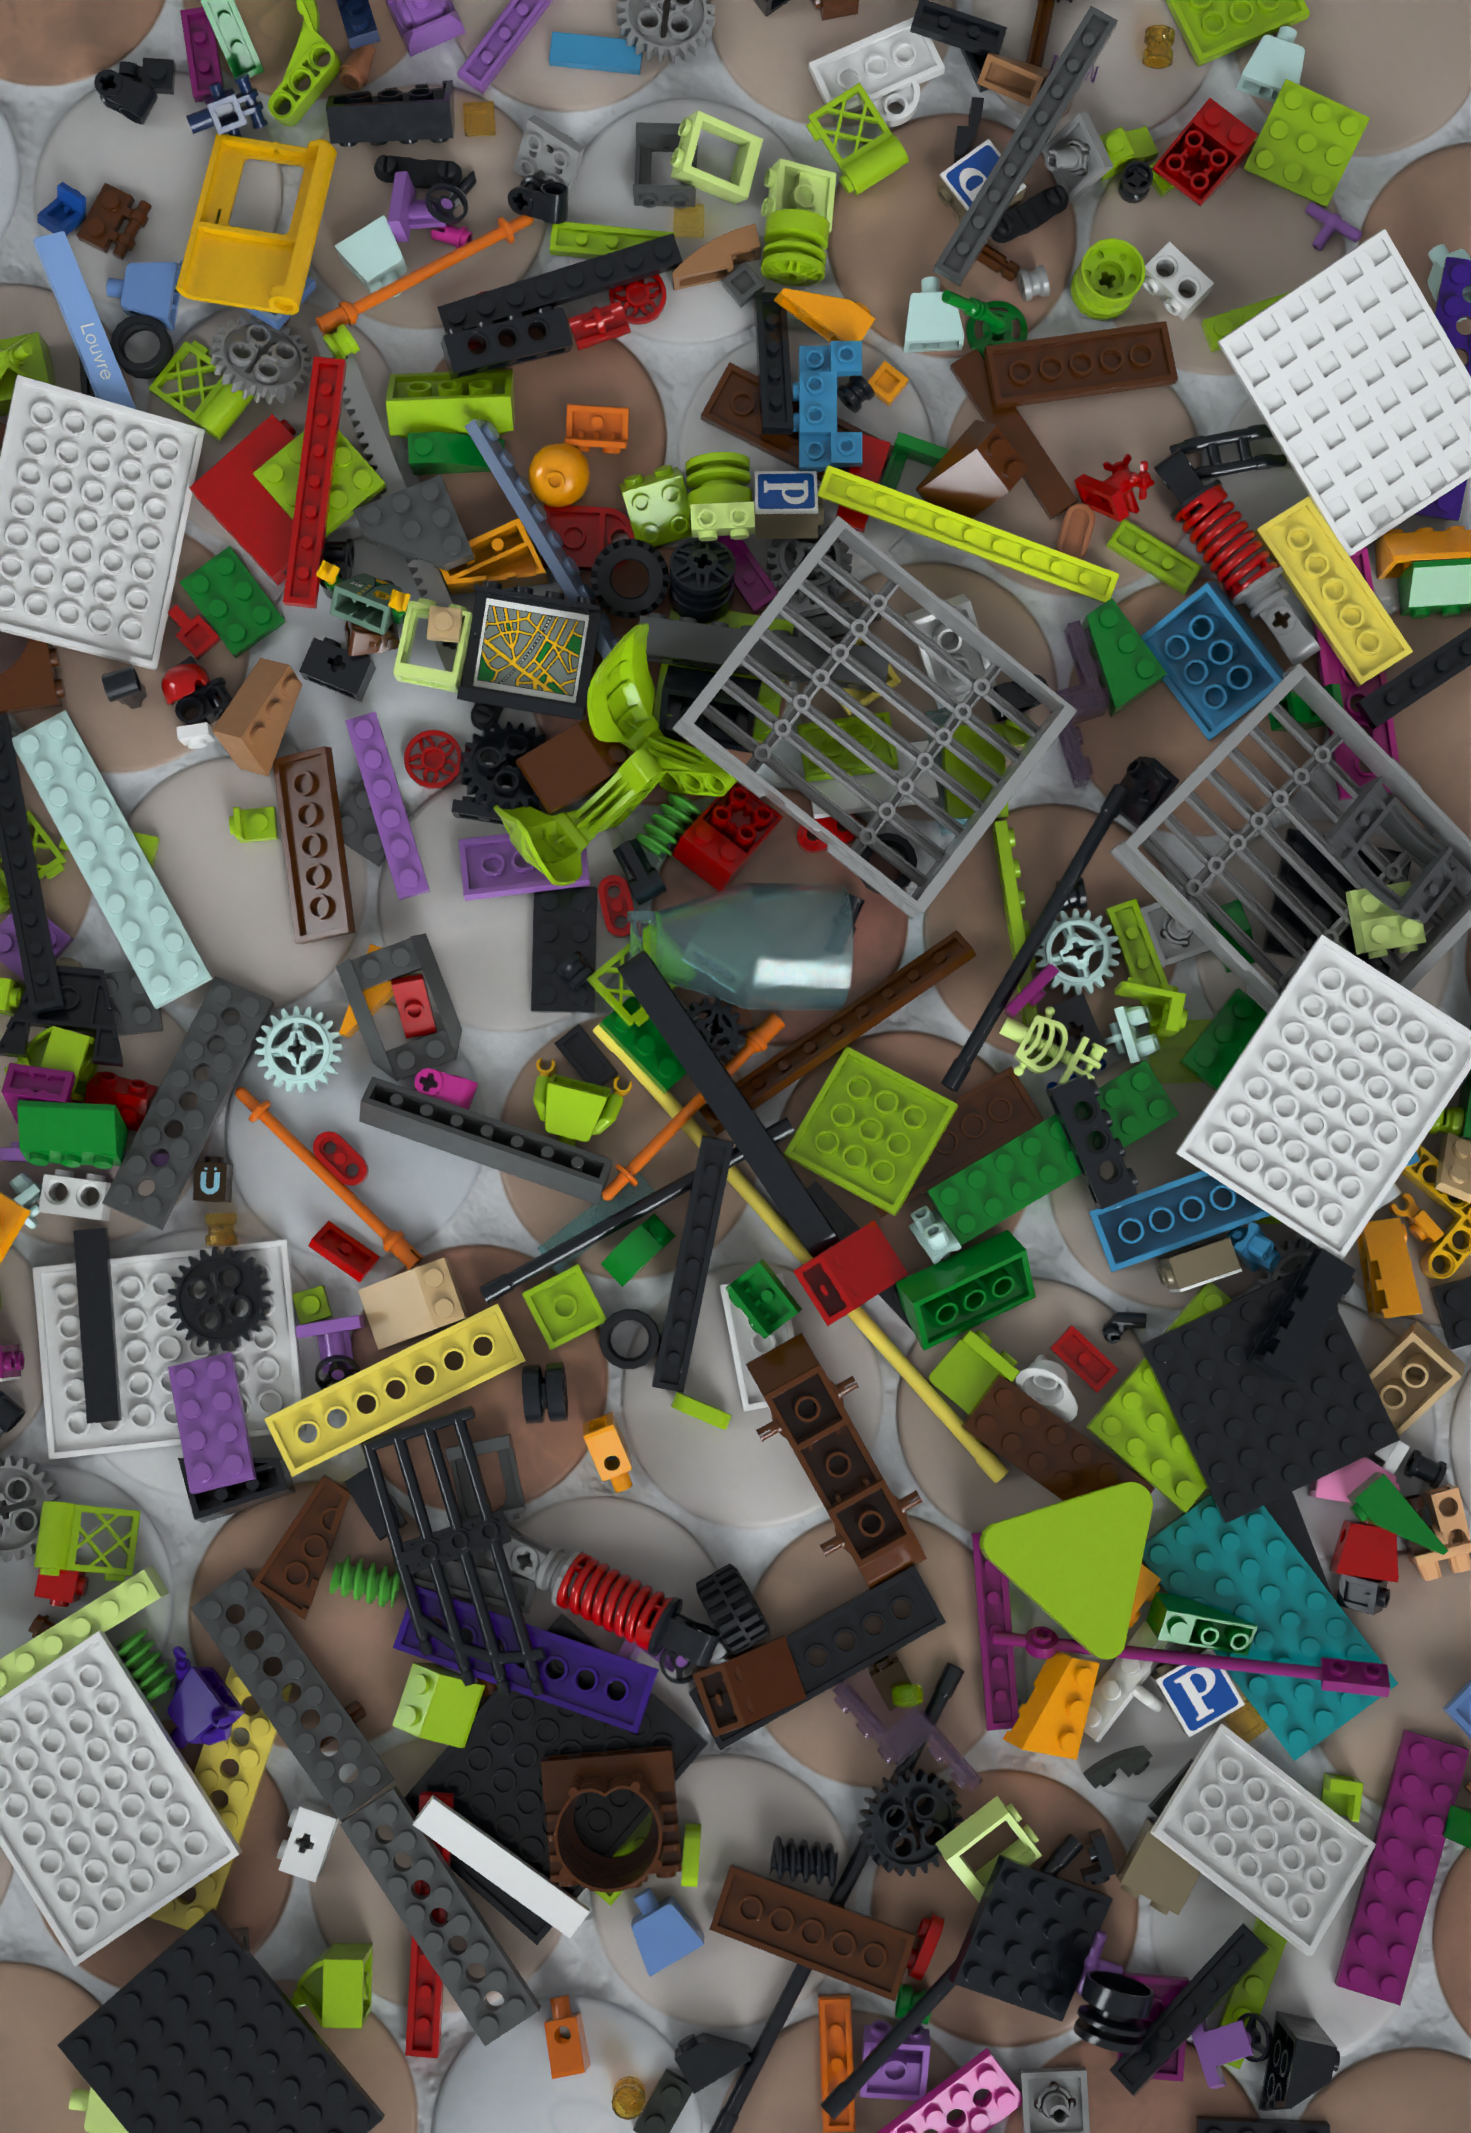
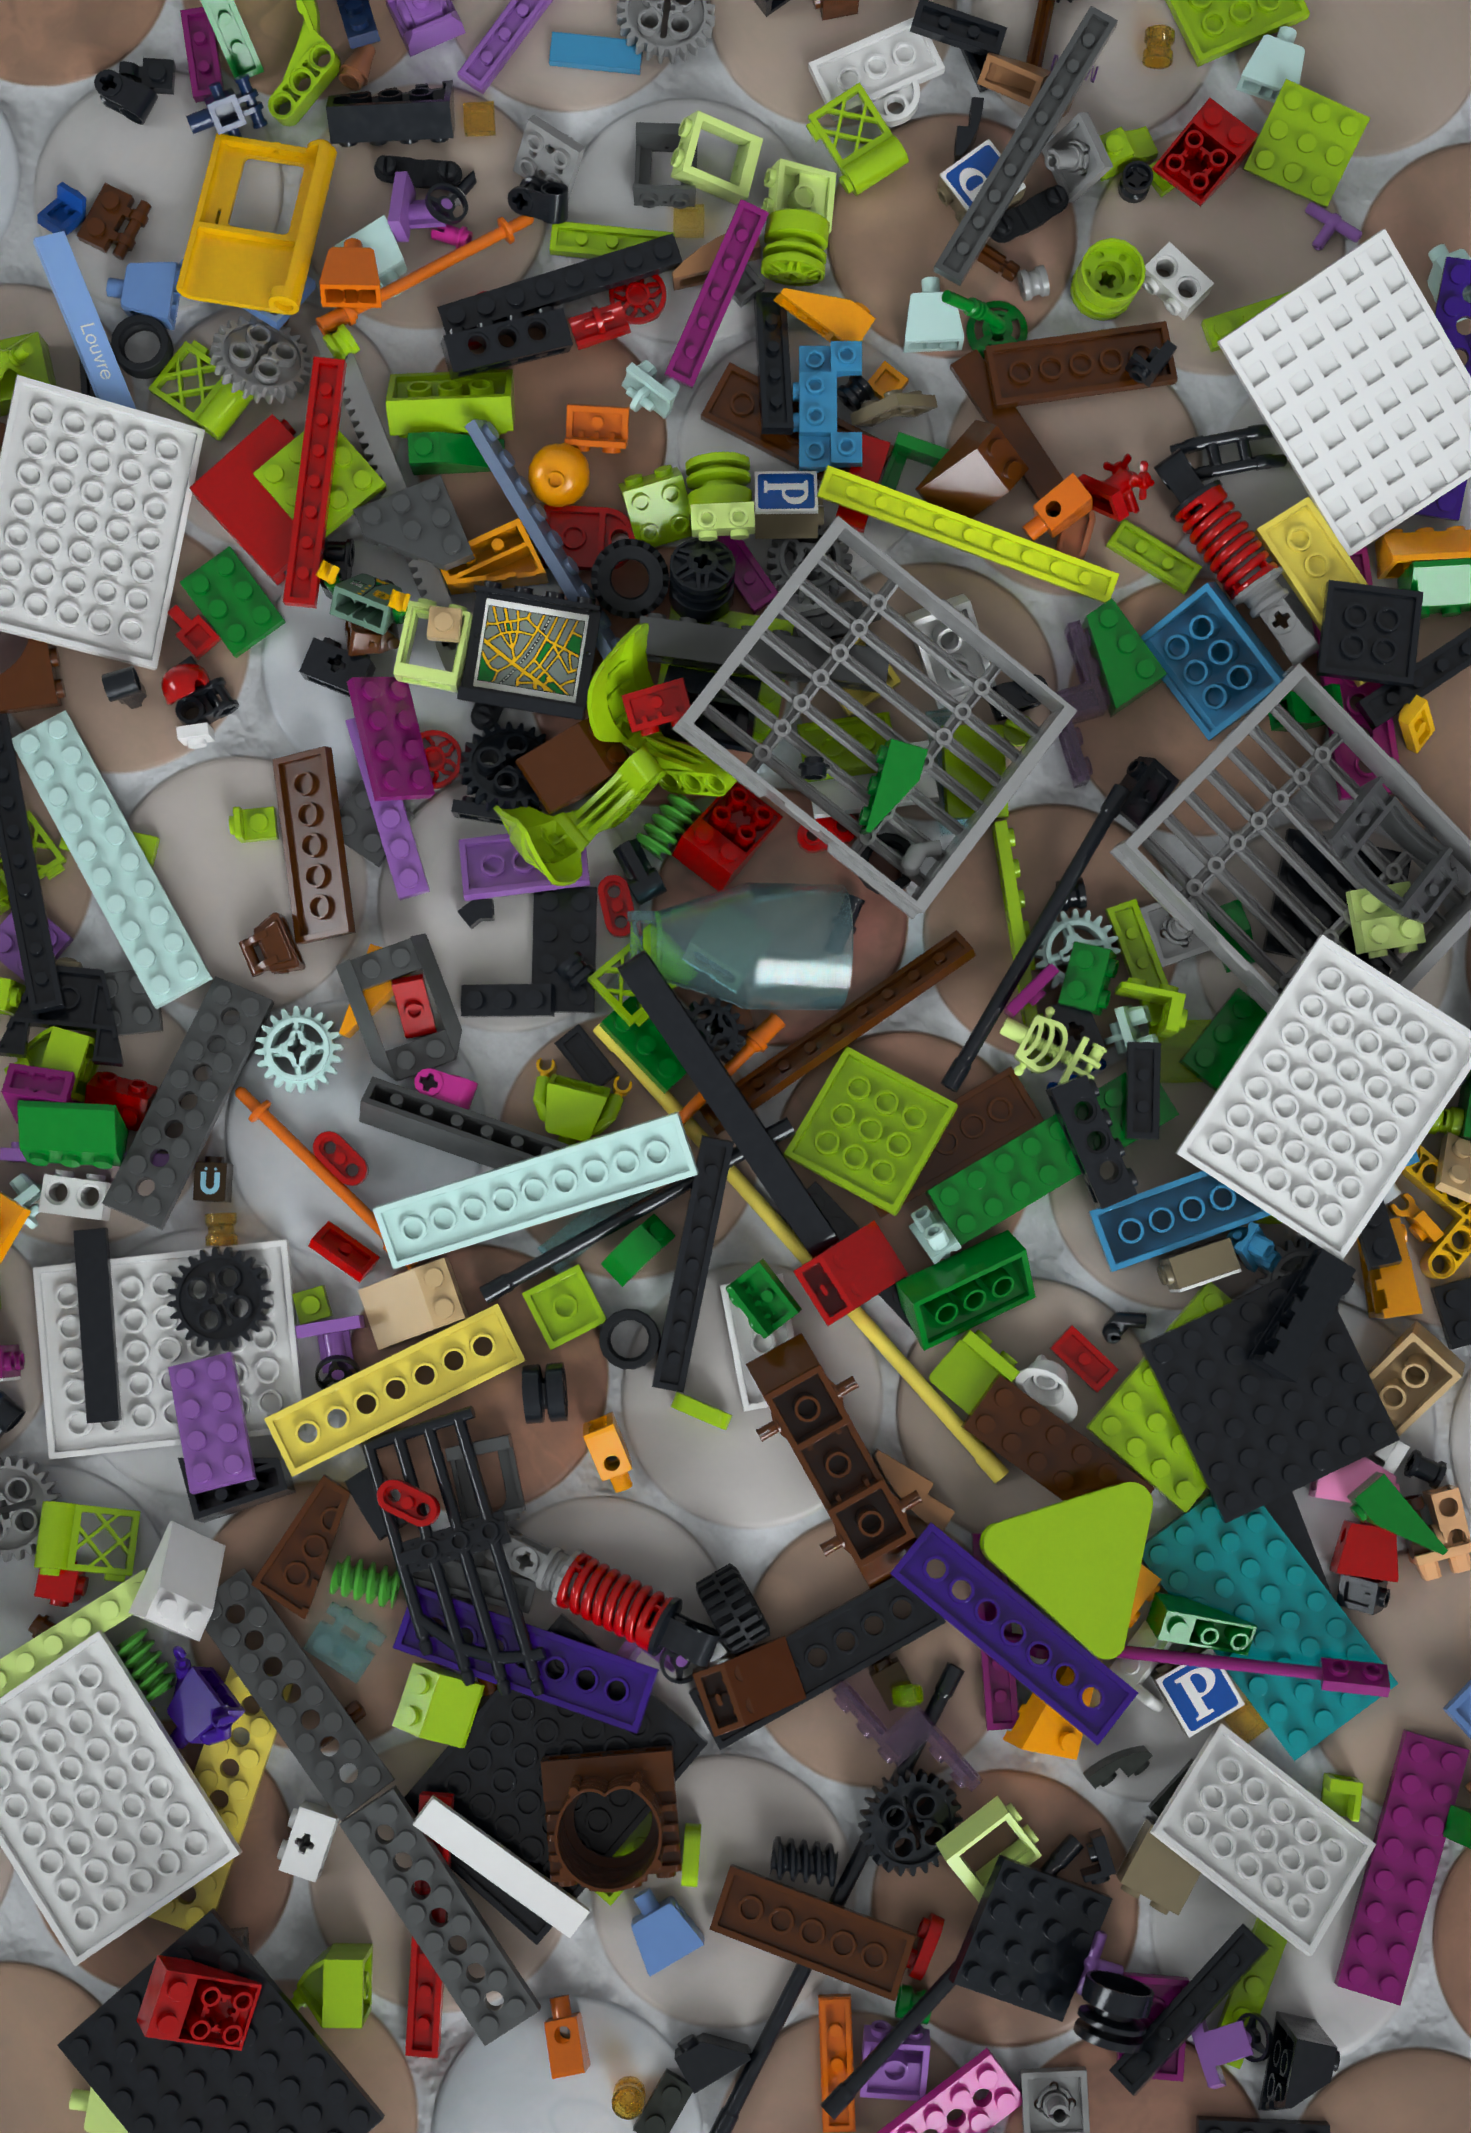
(181, 1582): none -> white slope
(197, 2004): none -> red slope
(259, 716): medium nougat wedge -> none
(277, 947): none -> reddish brown piece
(338, 1649): none -> clear light blue plate
(350, 277): none -> orange torso
(390, 738): none -> magenta plate
(409, 1503): none -> red plate
(477, 911): none -> black piece
(508, 1000): none -> black plate
(536, 1190): none -> light aqua plate
(647, 391): none -> light aqua hips
(656, 706): none -> red bracket
(716, 293): none -> magenta plate
(813, 768): none -> black plate
(893, 405): none -> dark tan plate
(897, 774): none -> green slope
(906, 1481): none -> medium nougat slope
(916, 855): none -> light grey arm
(1036, 1629): none -> dark purple plate
(1068, 499): none -> orange torso
(1089, 978): none -> green bracket
(1142, 1090): none -> black plate
(1148, 370): none -> black bracket
(1369, 633): none -> black plate
(1379, 1241): none -> black plate
(1416, 723): none -> yellow plate

